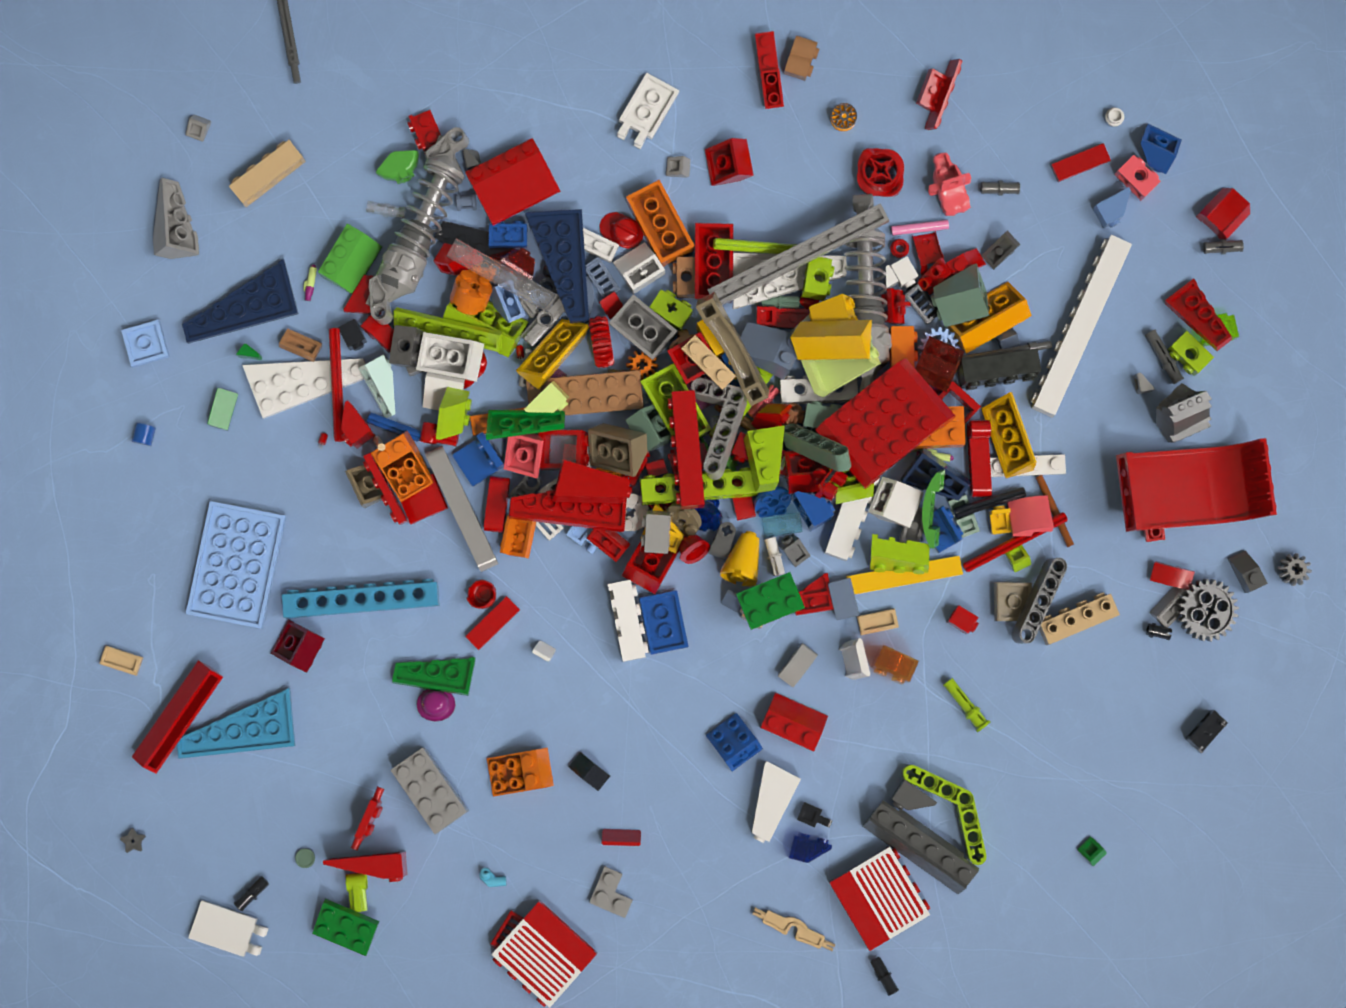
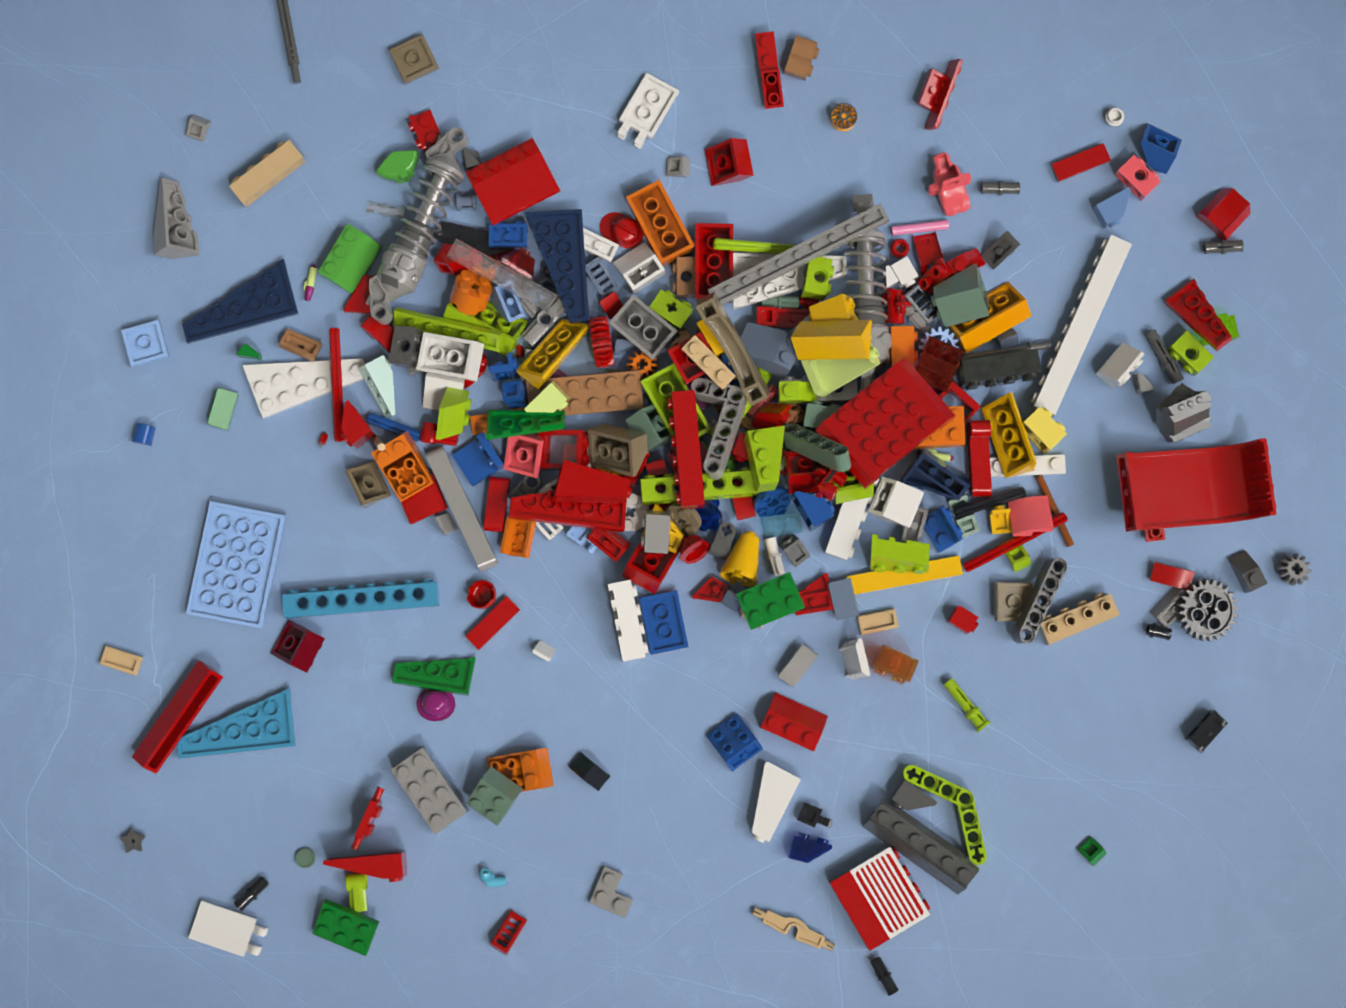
(352, 335): black brick -> none
(388, 497): red plate -> none
(413, 59): none -> dark tan plate
(446, 523): none -> light grey slope
(494, 796): none -> sand green brick
(503, 371): none -> blue bracket
(514, 394): none -> blue brick
(544, 954): panel -> none
(621, 837): red slope -> none
(622, 346): none -> sand blue slope
(712, 591): none -> red piece
(795, 392): none -> lime slope
(870, 158): red piece -> none
(917, 320): none -> light grey axle
(932, 532): bright green slope -> none
(1043, 429): none -> light yellow brick
(1119, 364): none -> white slope

